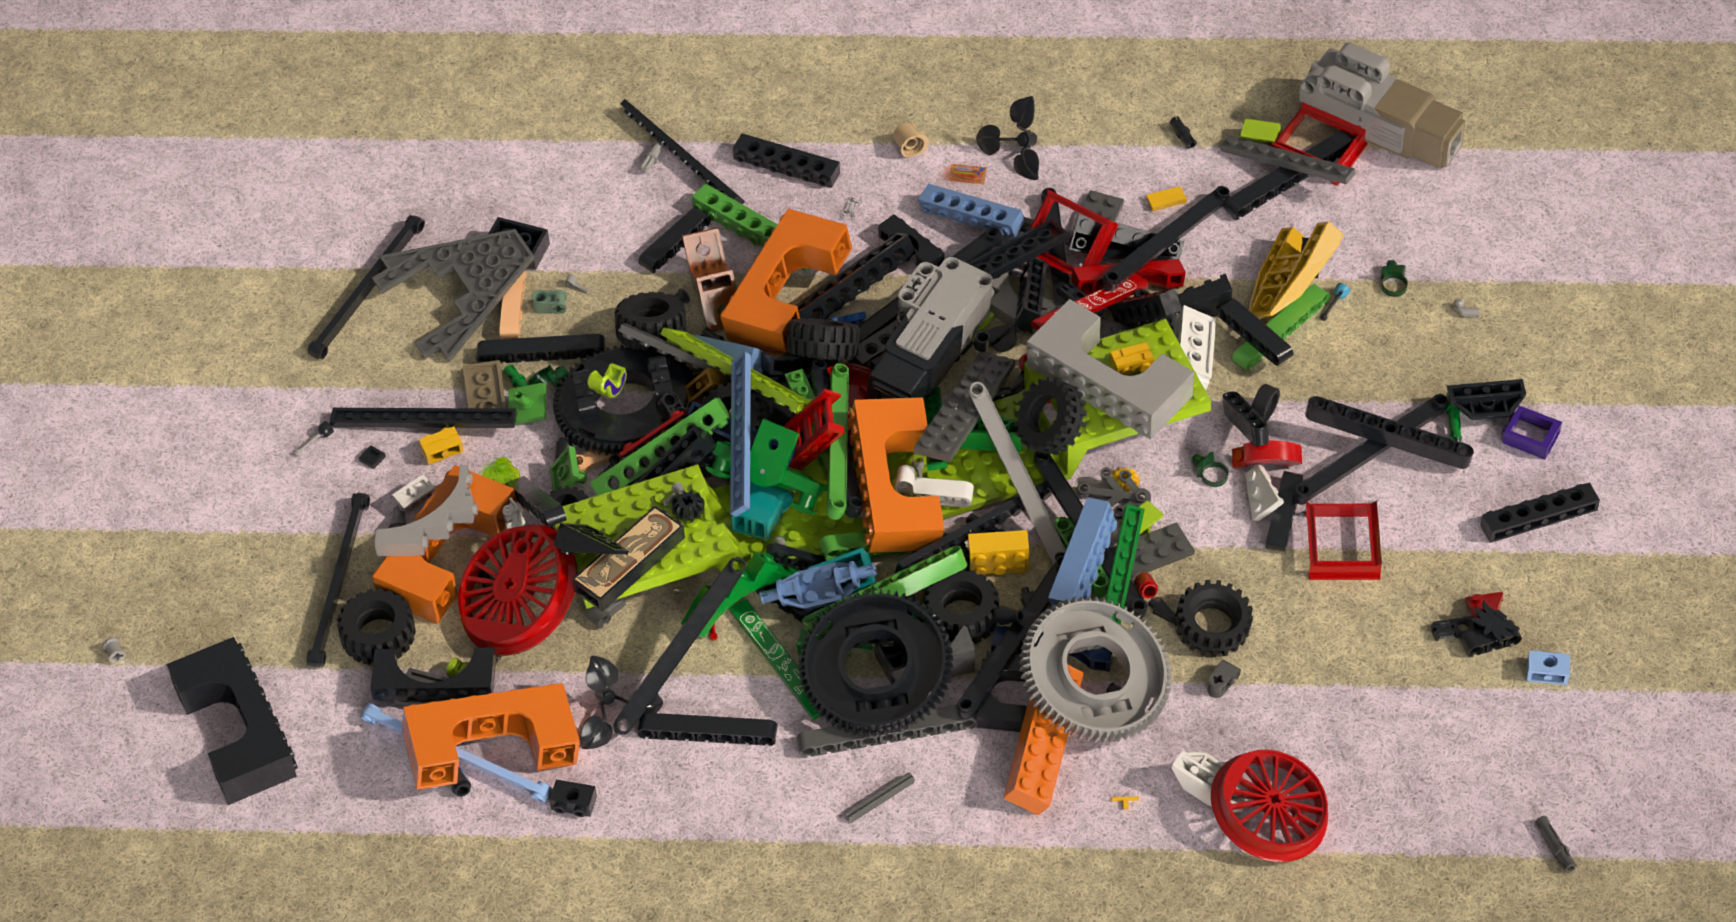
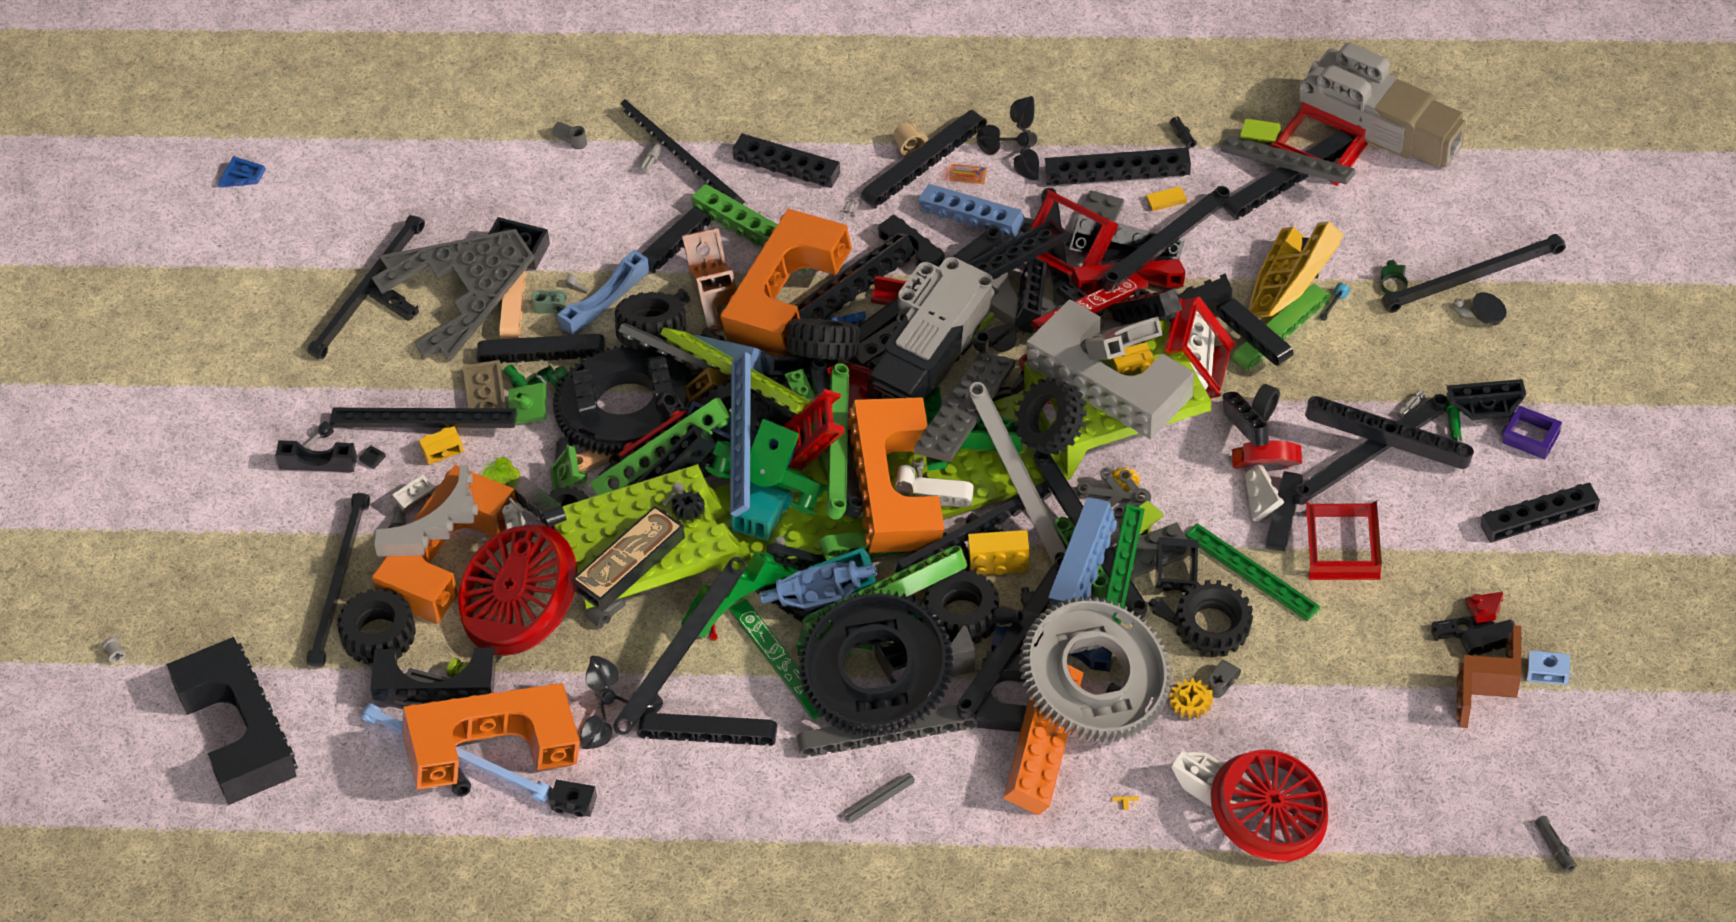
(241, 172): none -> blue wing
(293, 456): none -> black arch
(401, 308): none -> black piece
(574, 135): none -> dark grey piece
(580, 314): none -> medium blue arch
(585, 539): black wedge -> none
(611, 383): lime animal -> none
(886, 290): none -> red panel
(922, 158): none -> black beam
(1115, 340): none -> light grey arch
(1117, 166): none -> black brick
(1146, 585): red brick -> none
(1178, 546): none -> black window
(1179, 337): none -> red piece
(1201, 698): none -> yellow gear
(1206, 462): dark green piece -> none
(1253, 572): none -> green tile
(1393, 301): none -> black piece
(1412, 403): none -> light grey axle
(1488, 308): none -> black tile
(1489, 676): none -> dark orange bracket
(1494, 622): black piece -> none

